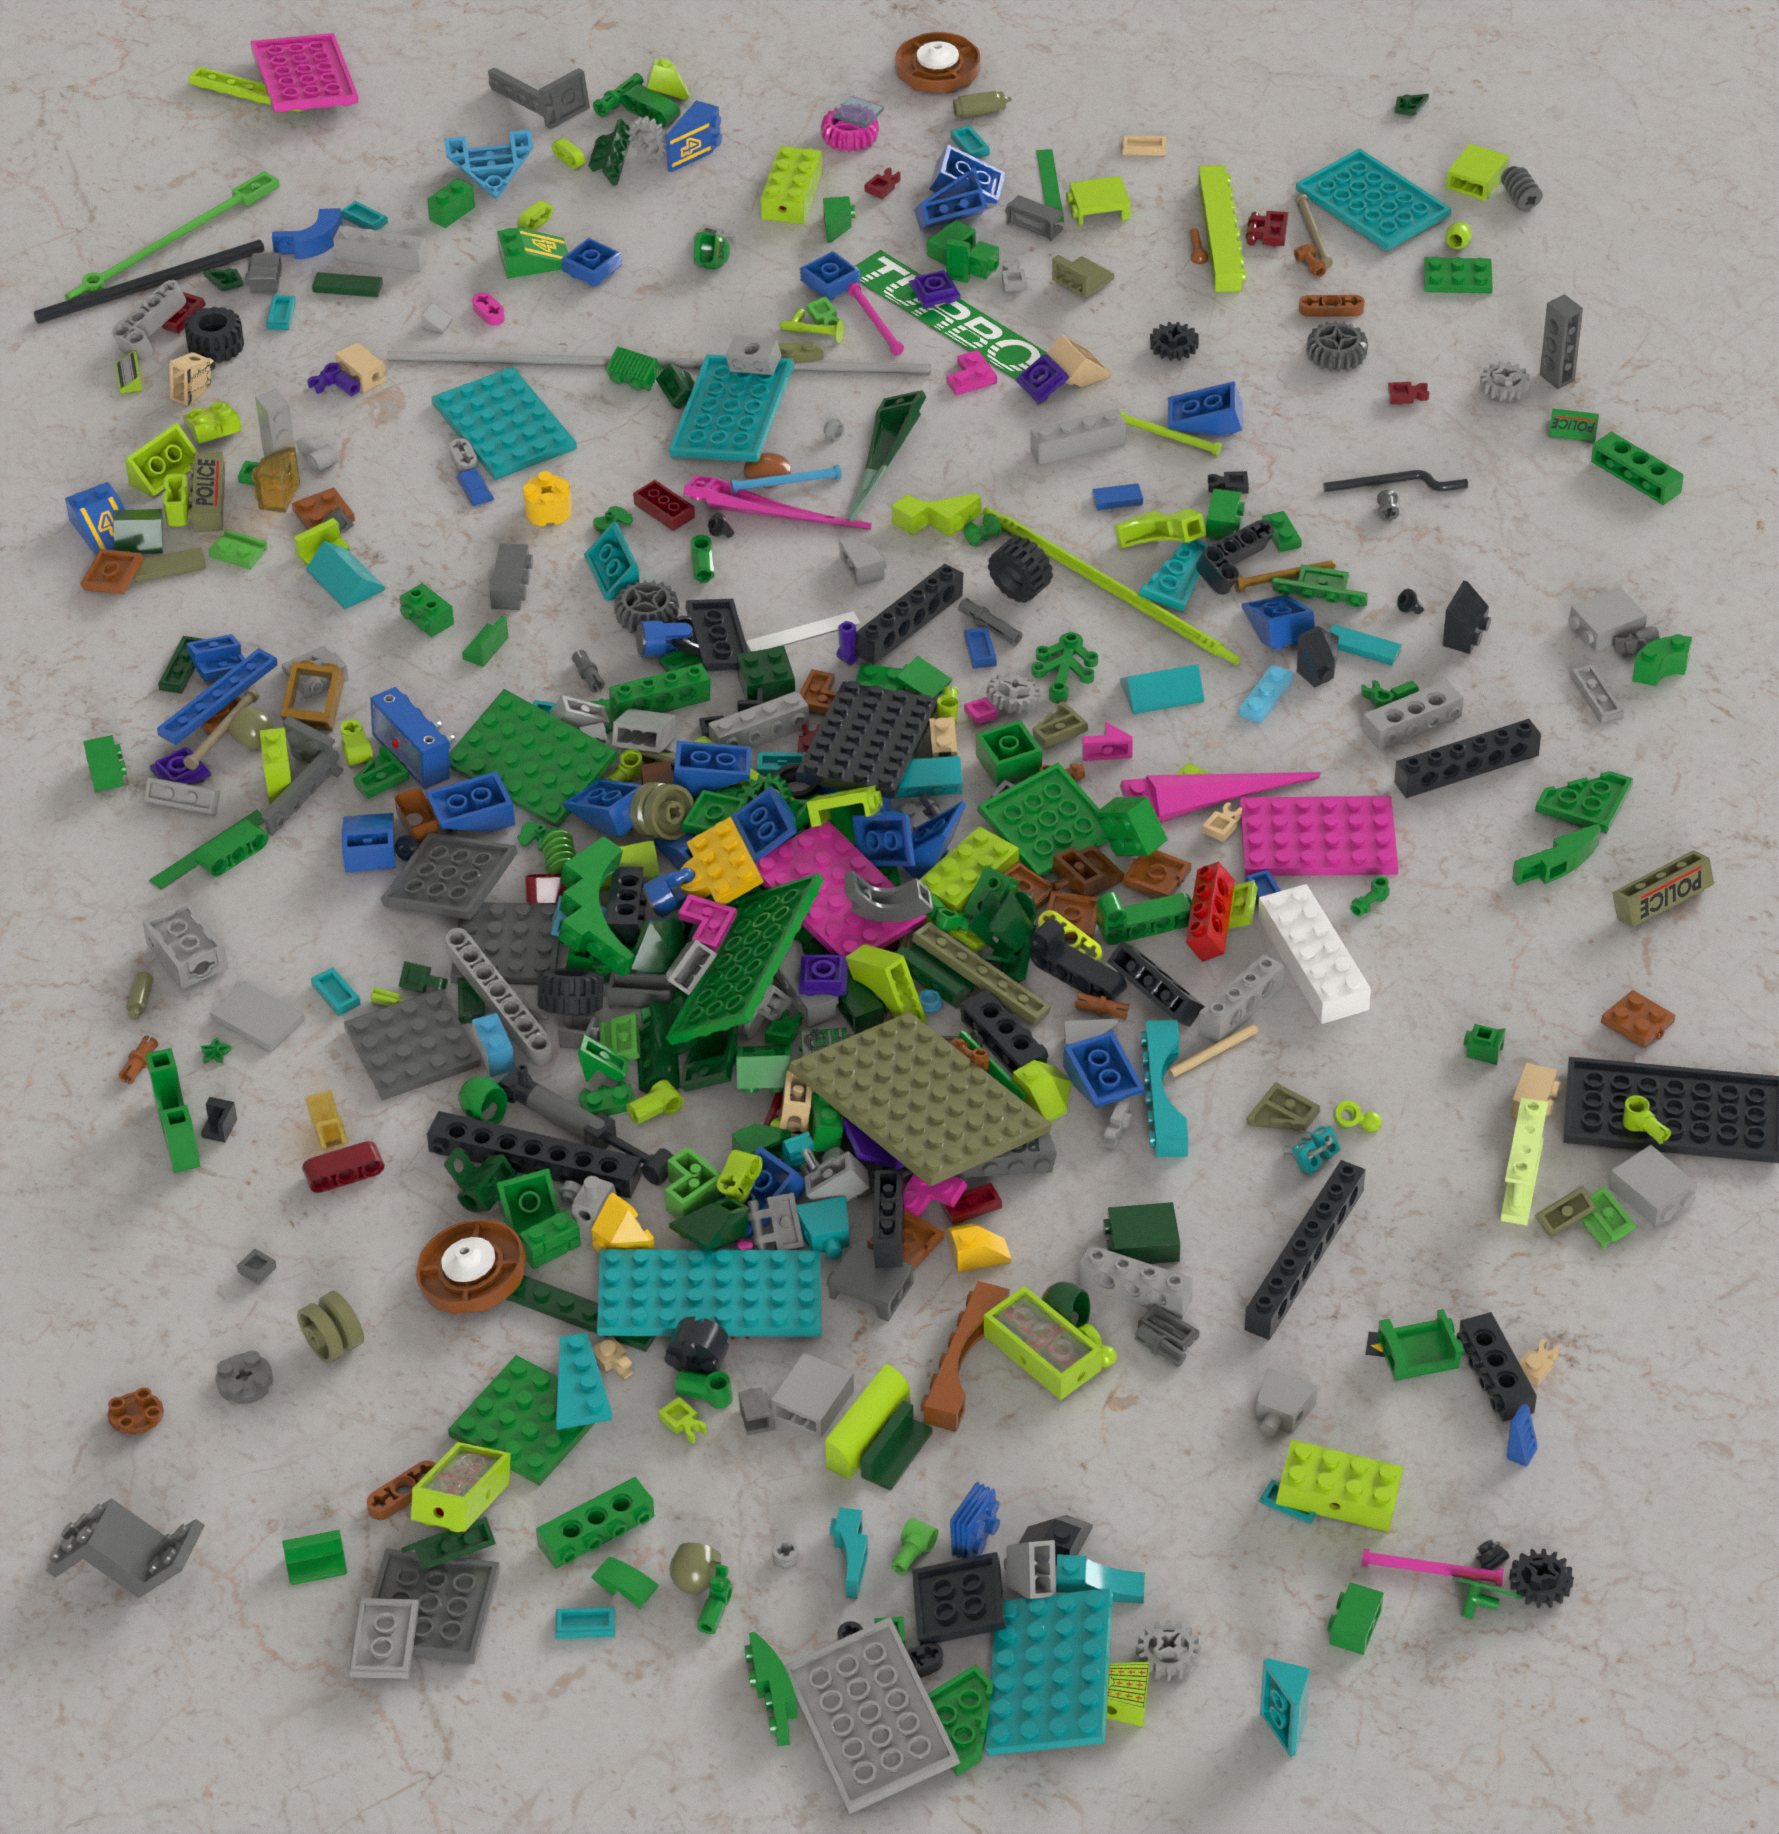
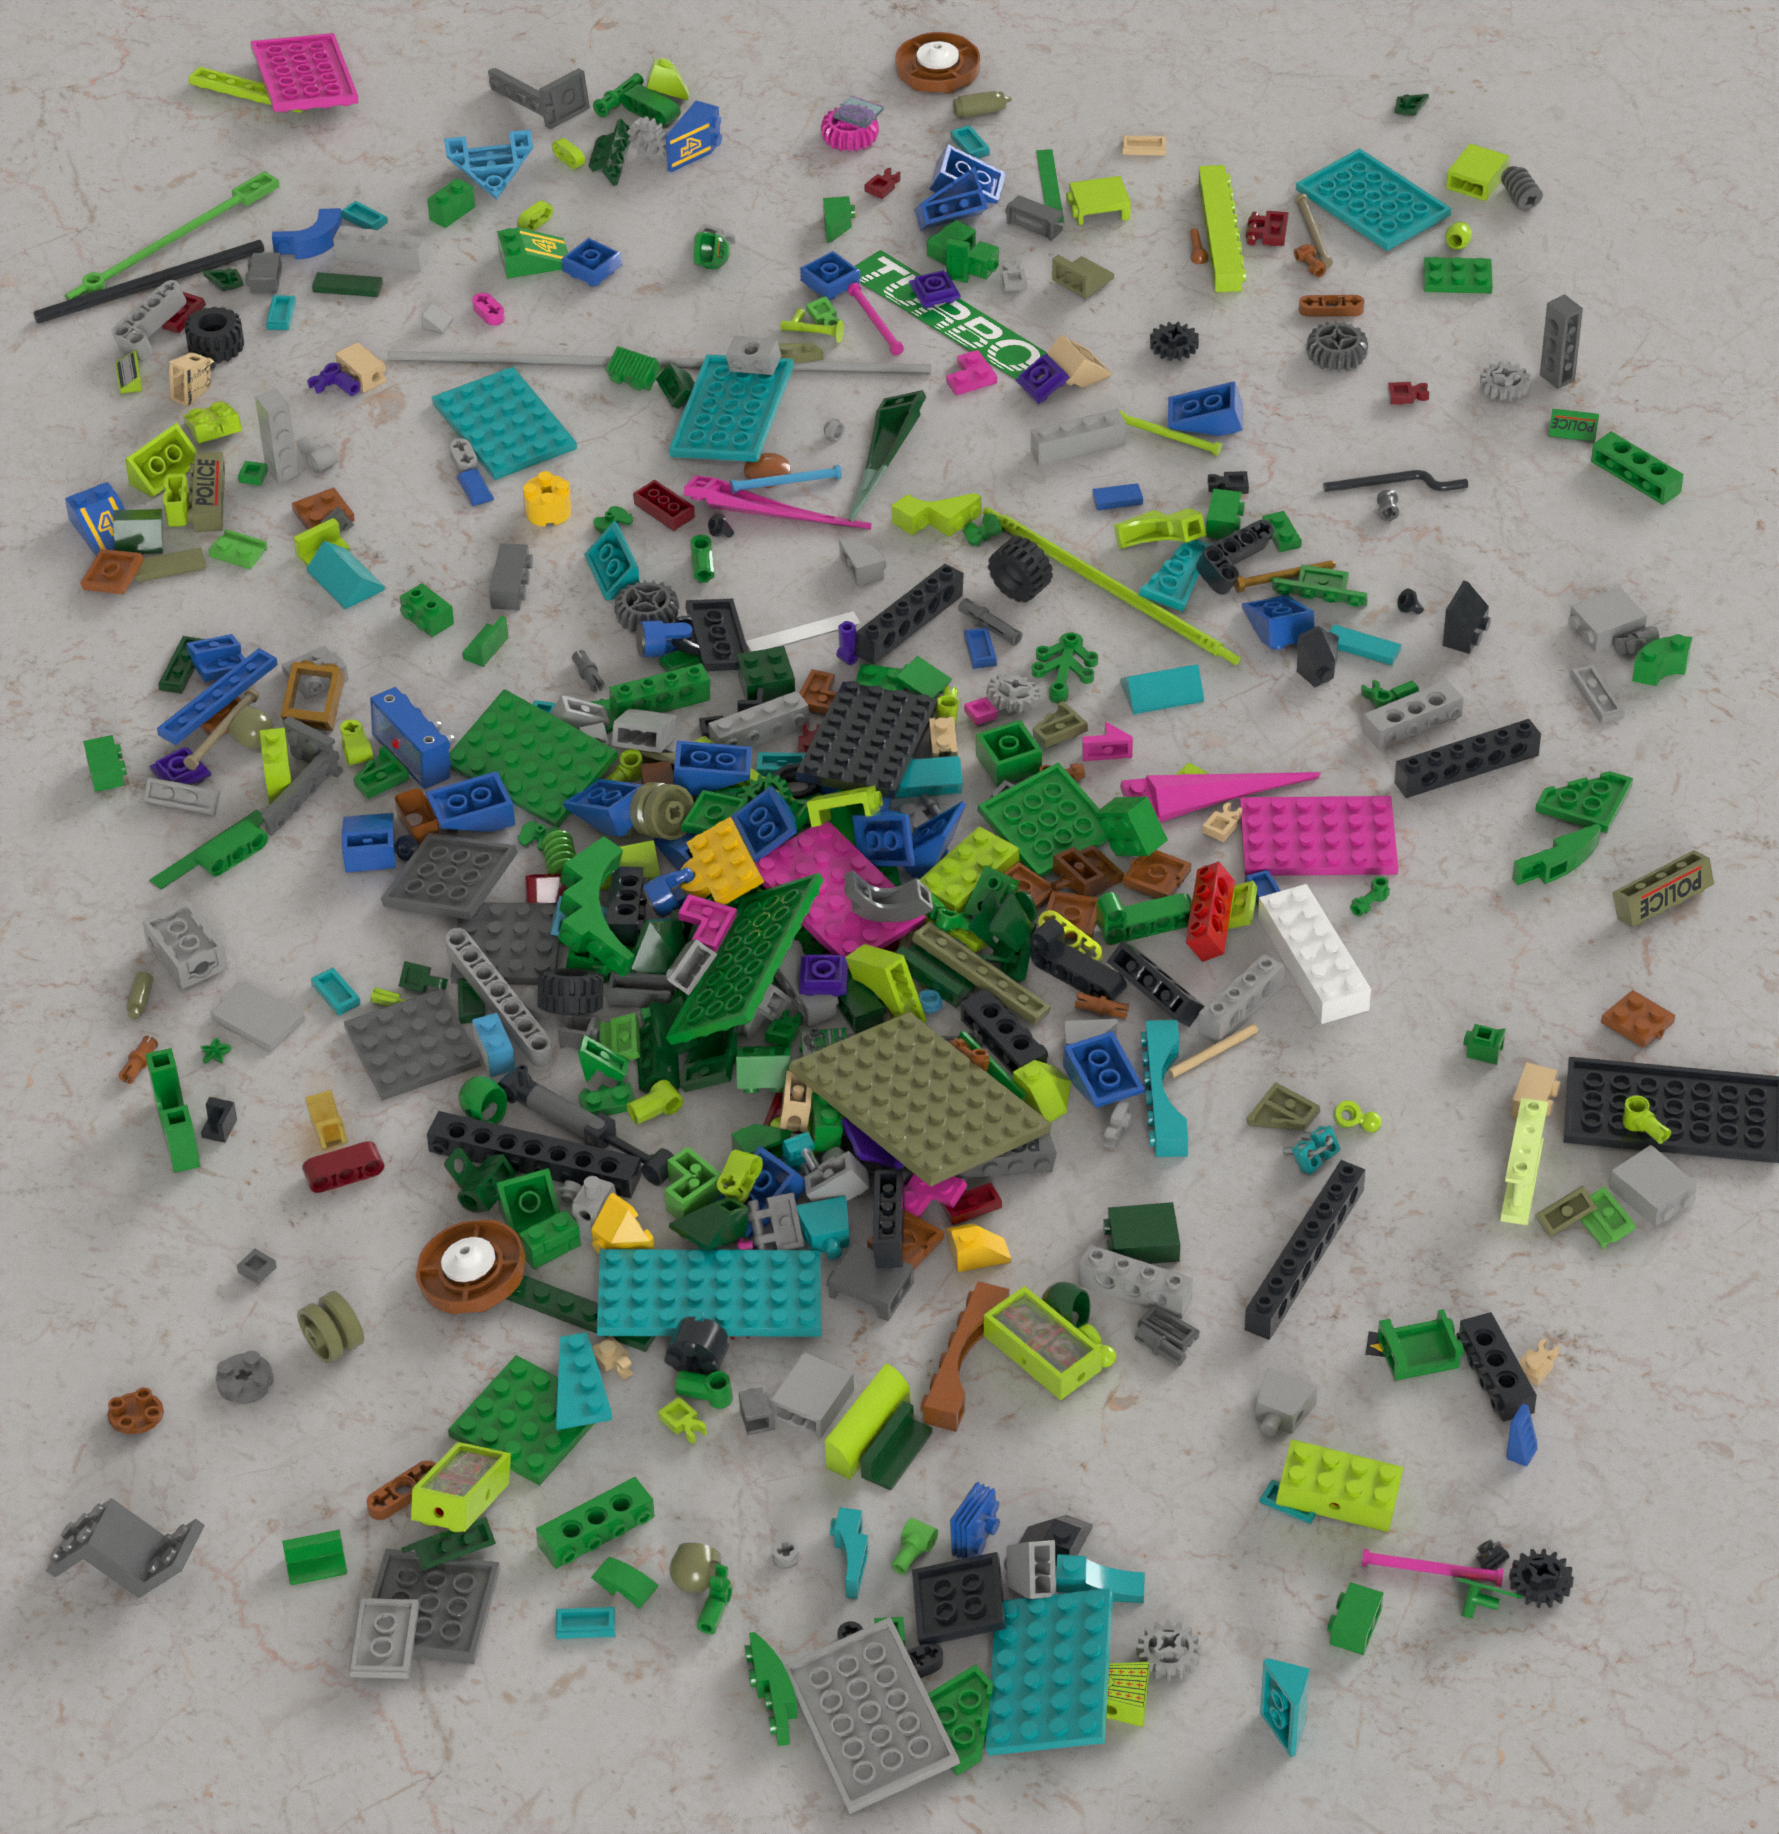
(276, 480): clear yellow slope -> none
(791, 184): lime brick -> none
(1266, 694): medium azure plate -> none

